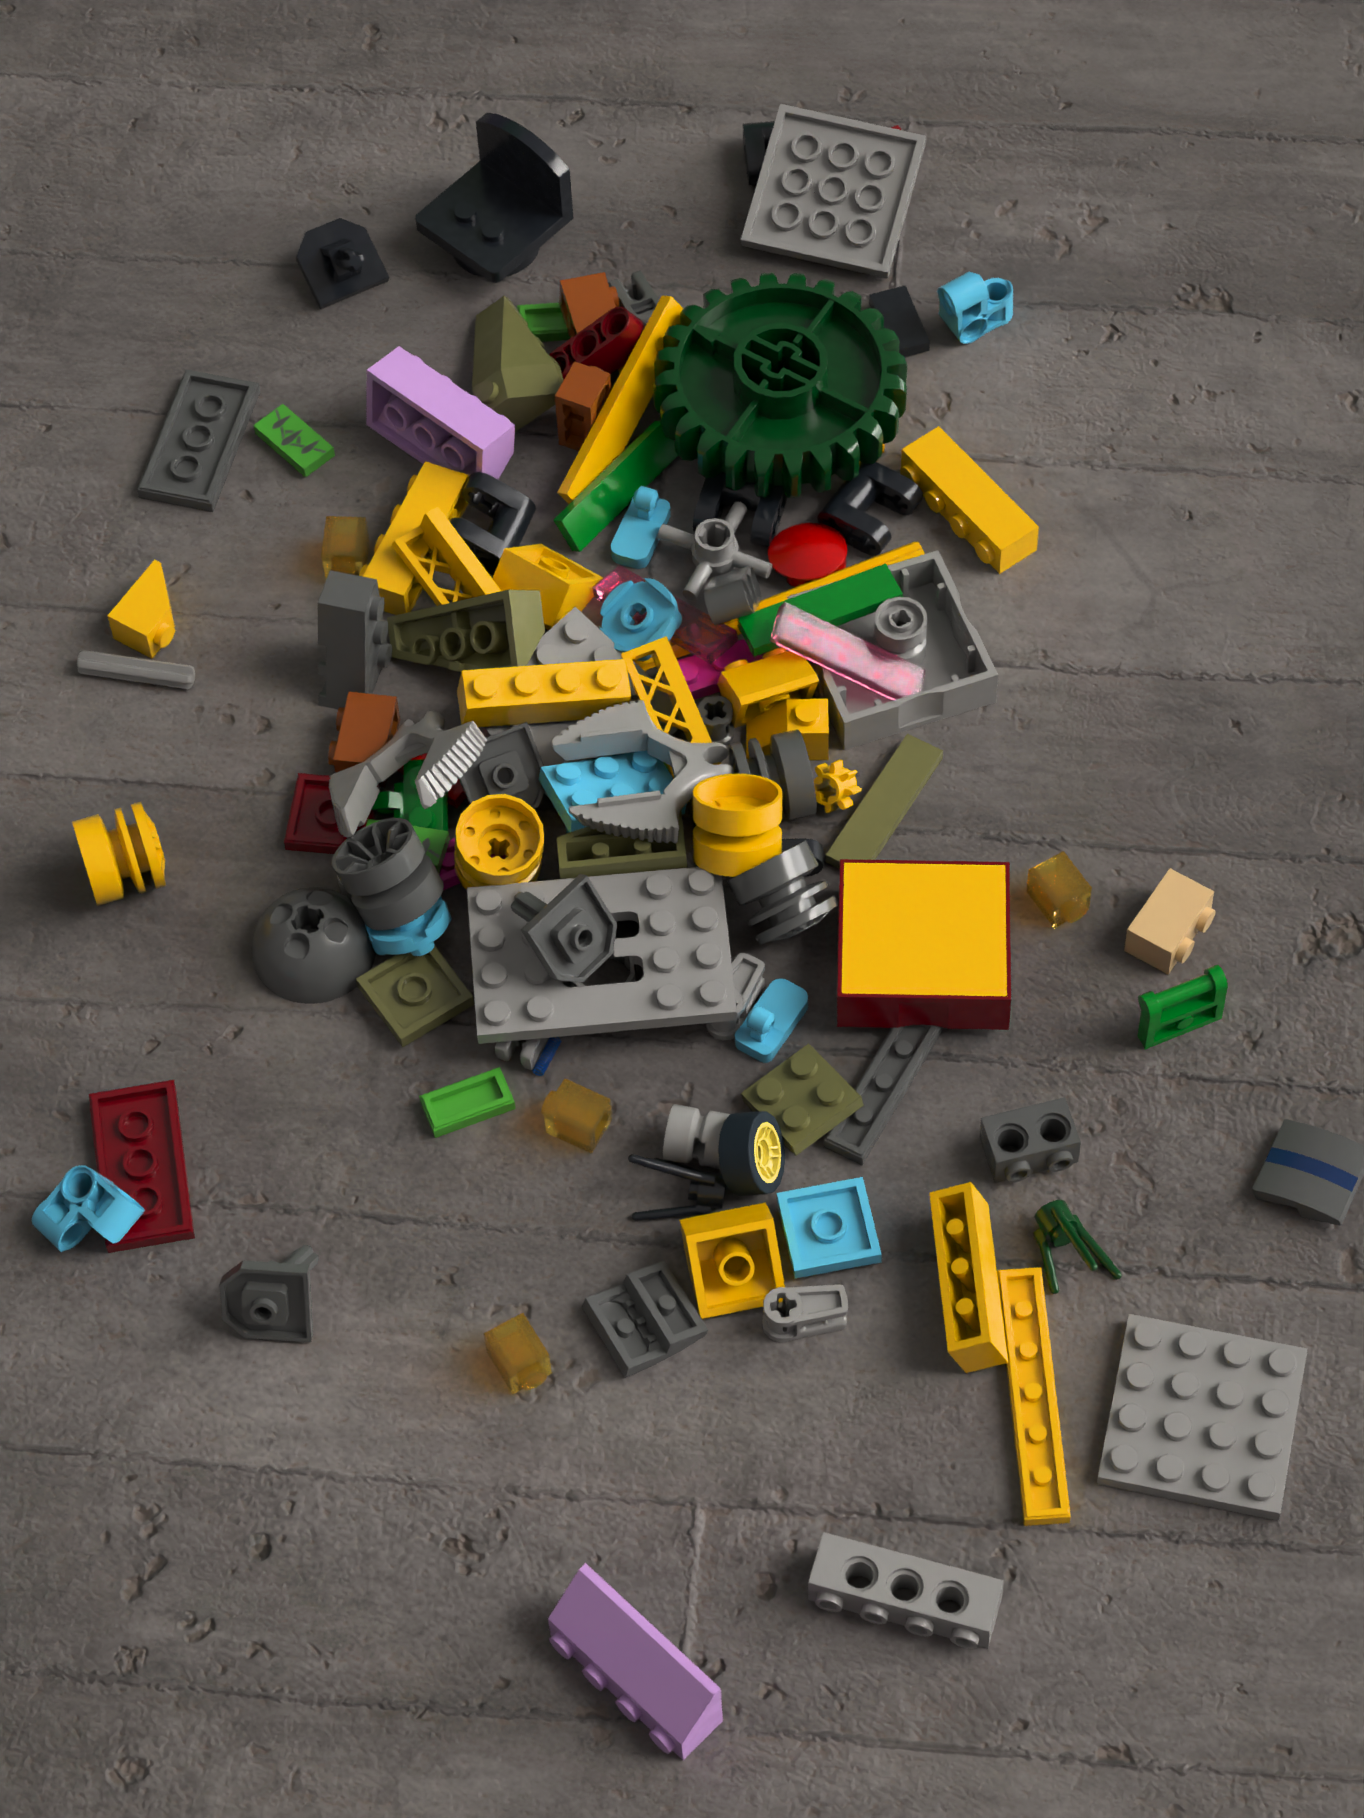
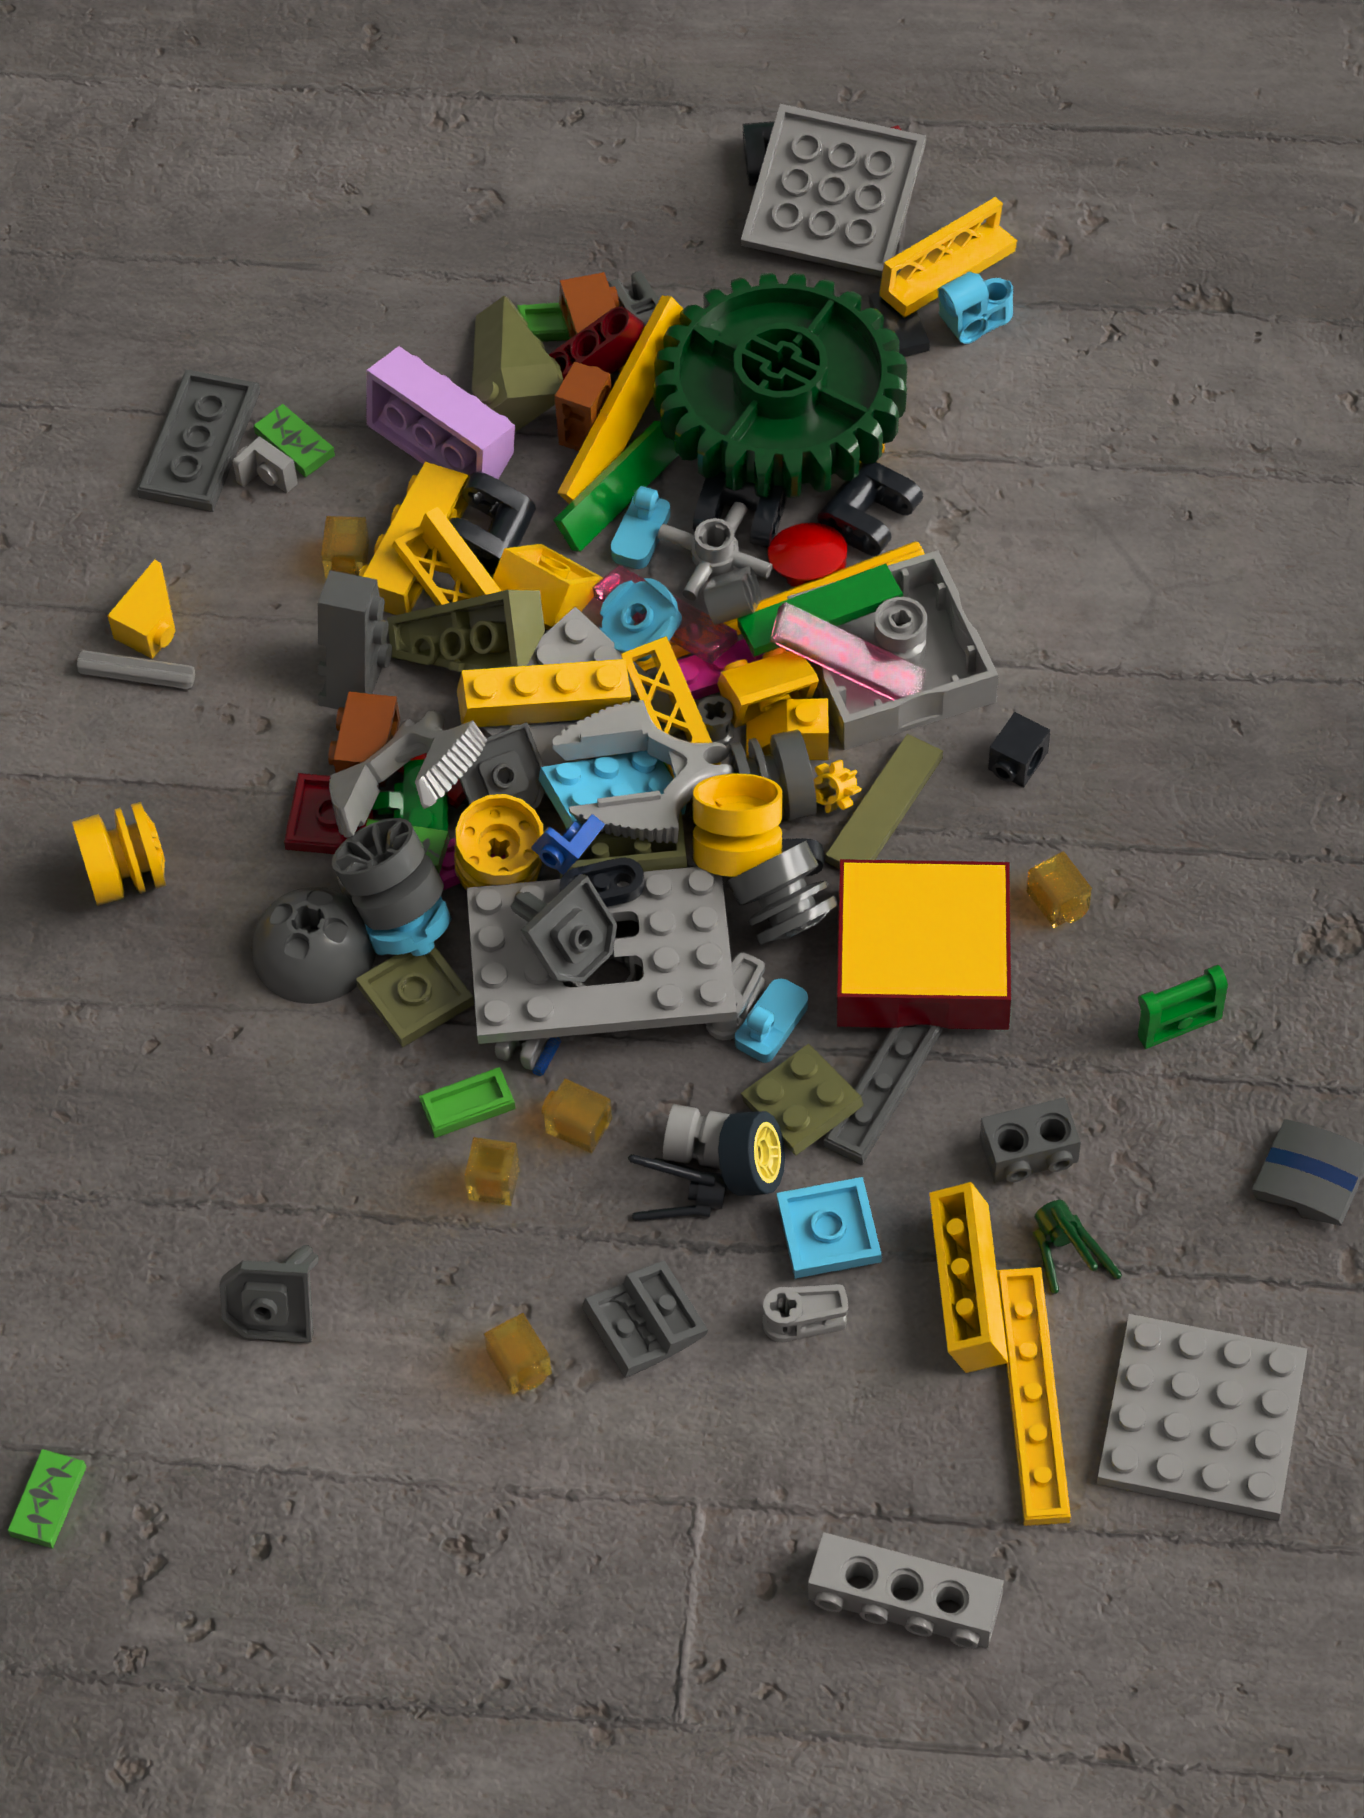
(47, 1498): none -> bright green tile
(73, 1211): medium azure piece -> none
(143, 1155): dark red tile -> none
(267, 462): none -> light grey bracket
(339, 262): black piece -> none
(492, 1171): none -> clear yellow brick
(503, 204): black piece -> none
(564, 850): none -> blue bracket
(607, 875): none -> black plate
(635, 1664): lavender slope -> none
(732, 1259): yellow slope -> none
(948, 259): none -> yellow fence
(969, 500): yellow brick -> none
(1018, 750): none -> black brick
(1170, 921): tan brick -> none

